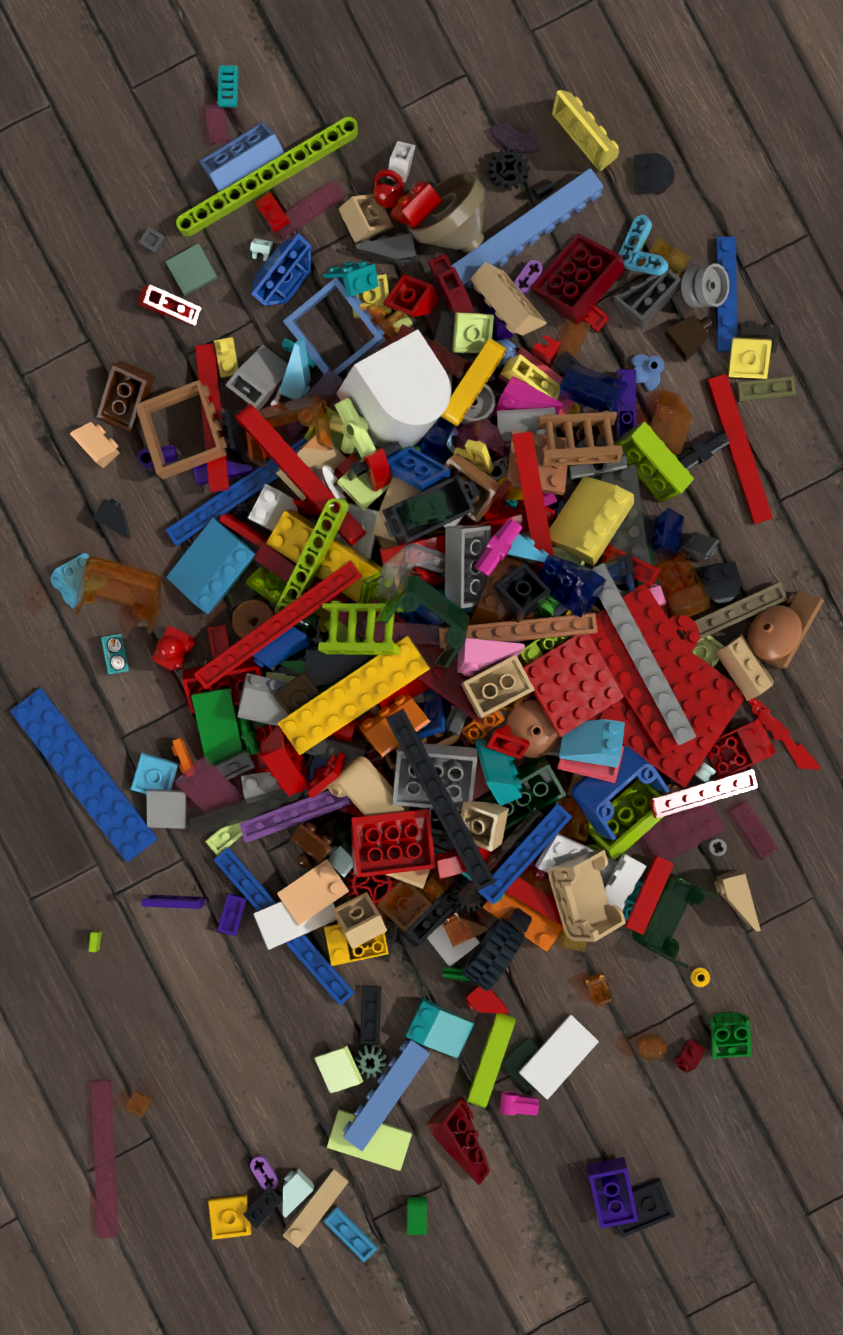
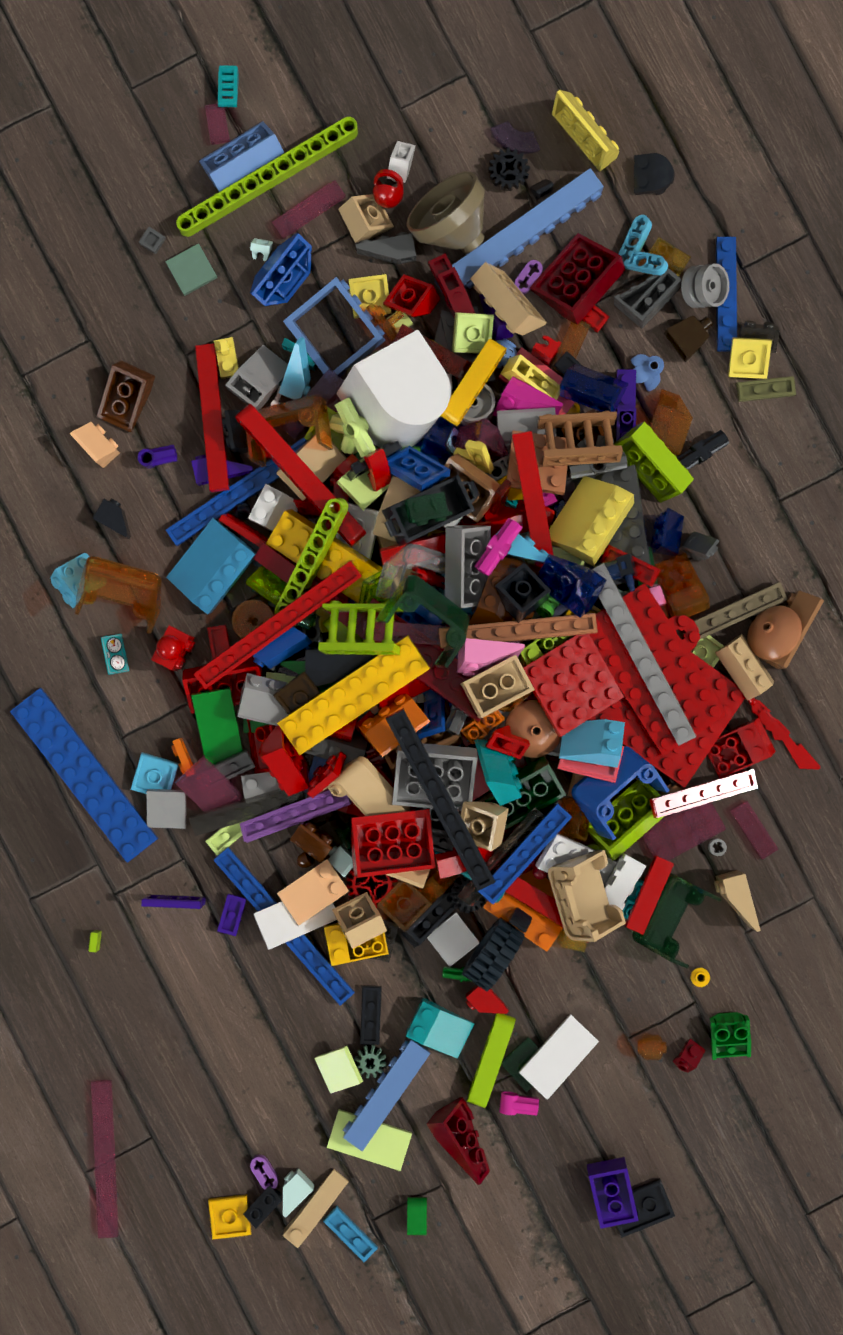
(138, 1104): clear orange plate -> none
(168, 304): slope -> none
(168, 399): medium nougat window -> none
(249, 736): green pin -> none
(272, 212): red plate -> none
(327, 477): white slope -> none
(356, 277): teal bracket -> none
(416, 204): red slope -> none
(462, 929): clear orange slope -> none
(598, 990): clear orange bracket -> none
(704, 772): light aqua wheel -> none
(720, 582): black slope -> none
(740, 449): red tile -> none

